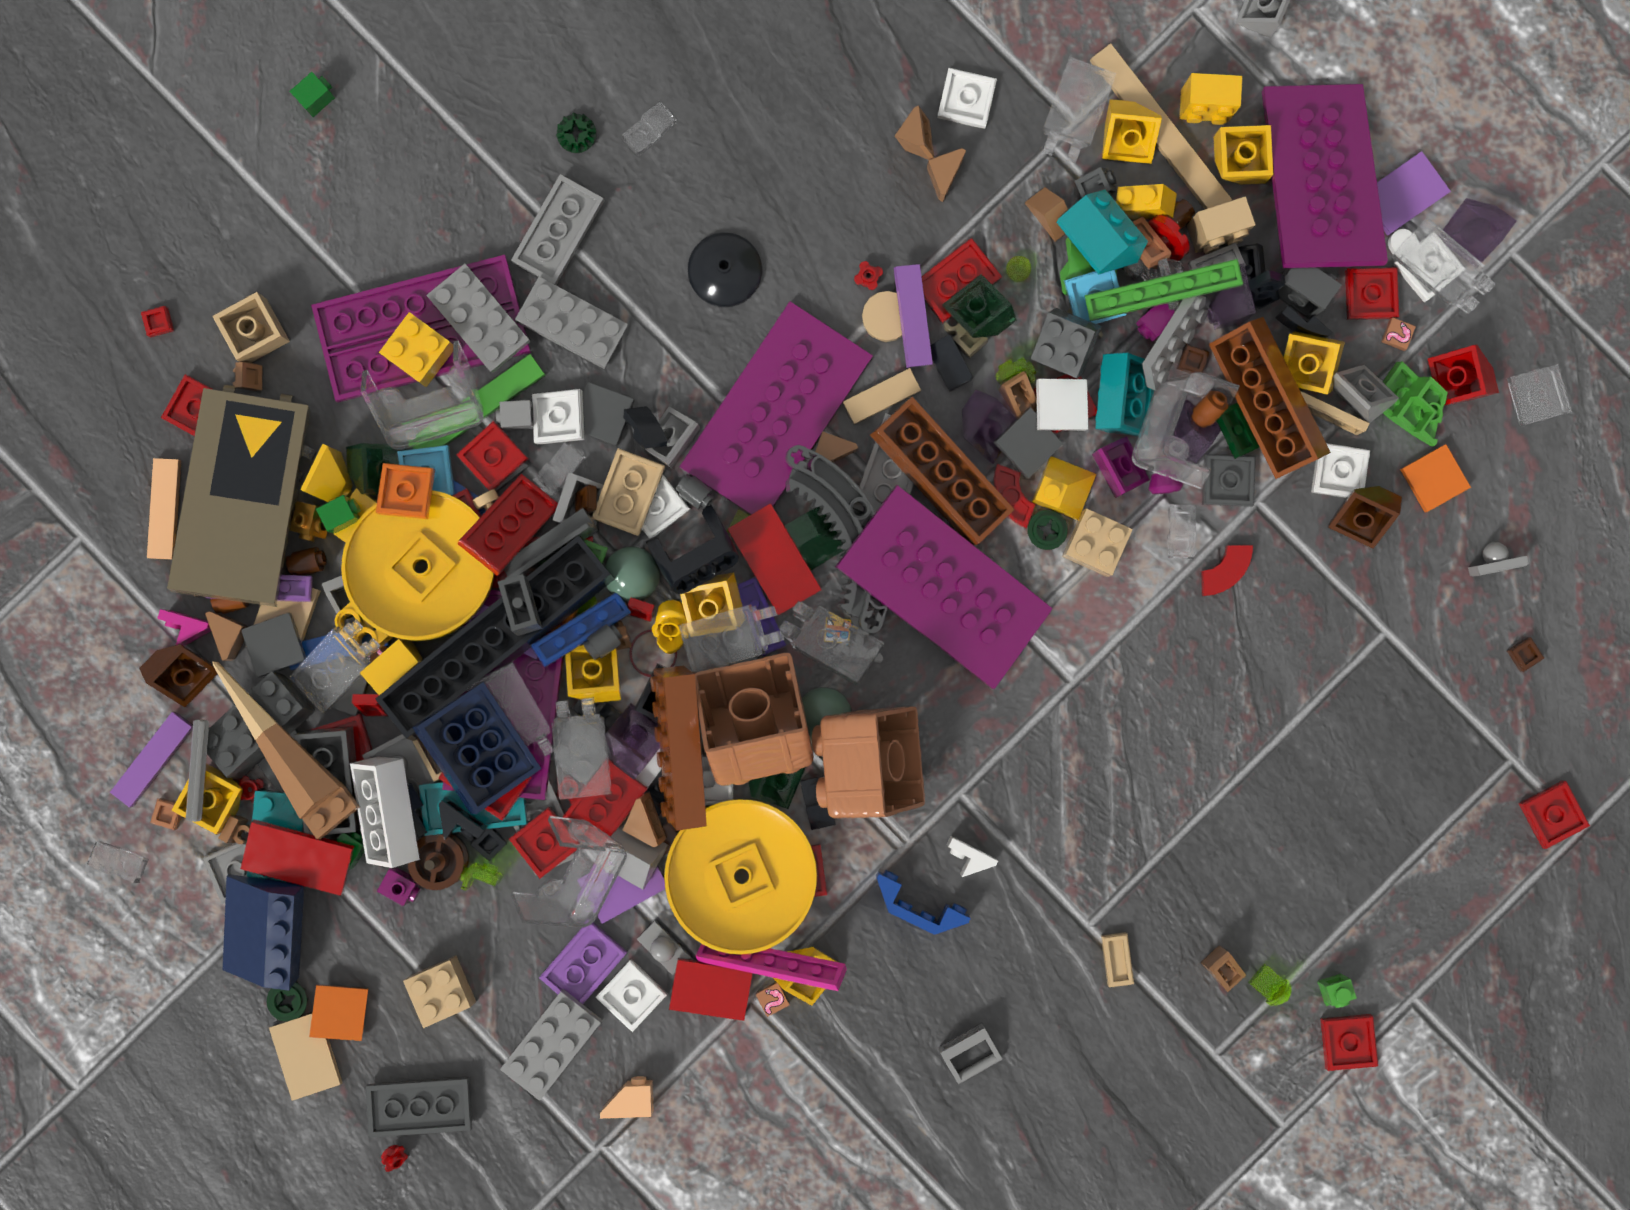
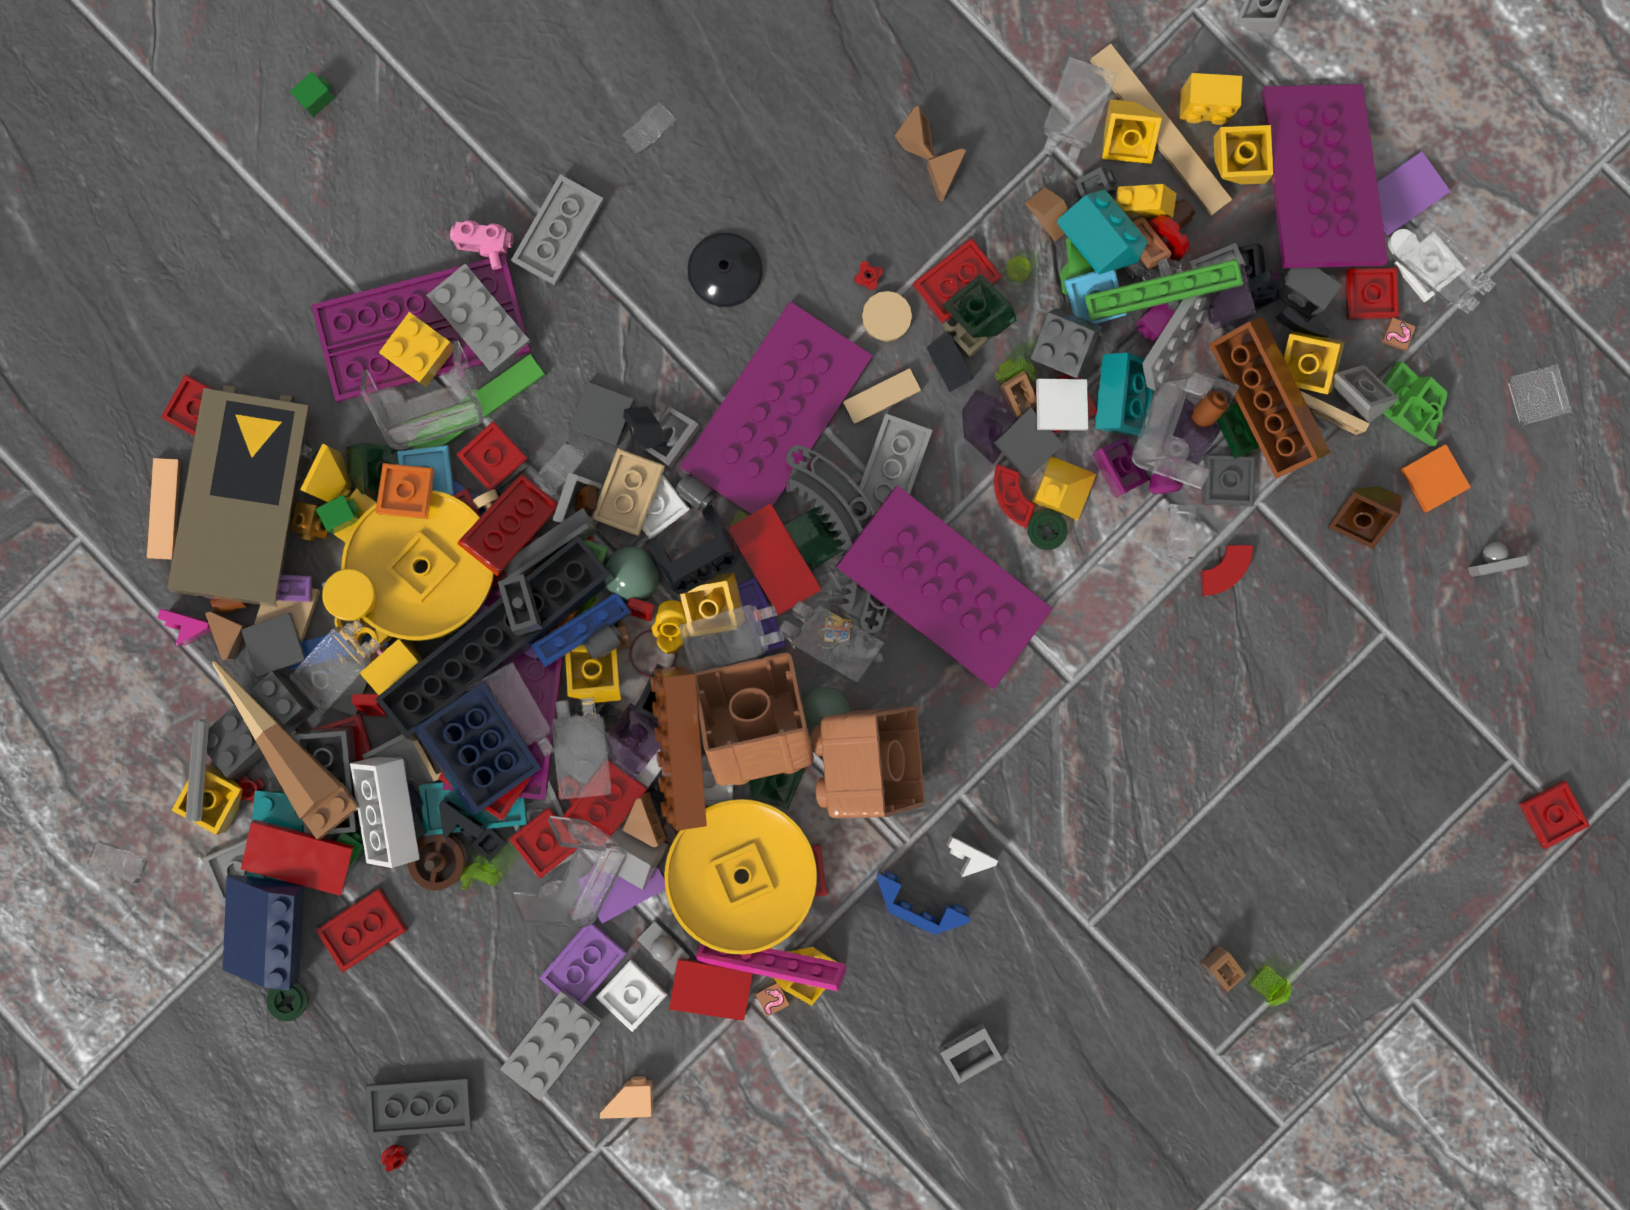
(152, 759): medium lavender tile -> none
(157, 321): red tile -> none
(164, 815): nougat tile -> none
(177, 673): reddish brown slope -> none
(233, 829): medium nougat tile -> none
(248, 376): medium nougat tile -> none
(251, 328): tan brick -> none
(305, 1060): tan tile -> none
(306, 561): reddish brown brick -> none
(339, 1012): orange tile -> none
(349, 595): none -> yellow tile
(361, 929): none -> red tile
(399, 886): magenta brick -> none
(439, 991): tan brick -> none
(488, 240): none -> bright pink brick
(515, 415): light grey brick -> none
(558, 416): white tile -> none
(571, 322): light grey plate -> none
(585, 139): dark green gear -> none
(817, 815): black slope -> none
(834, 447): medium nougat slope -> none
(913, 315): medium lavender tile -> none
(942, 472): dark orange brick -> none
(967, 98): white tile -> none
(1097, 542): tan brick -> none
(1117, 959): tan tile -> none
(1193, 359): reddish brown tile -> none
(1221, 225): tan brick -> none
(1337, 990): bright green brick -> none
(1340, 471): white tile -> none
(1349, 1042): red tile -> none
(1464, 374): red slope -> none
(1479, 227): clear purple slope -> none
(1525, 654): reddish brown tile -> none

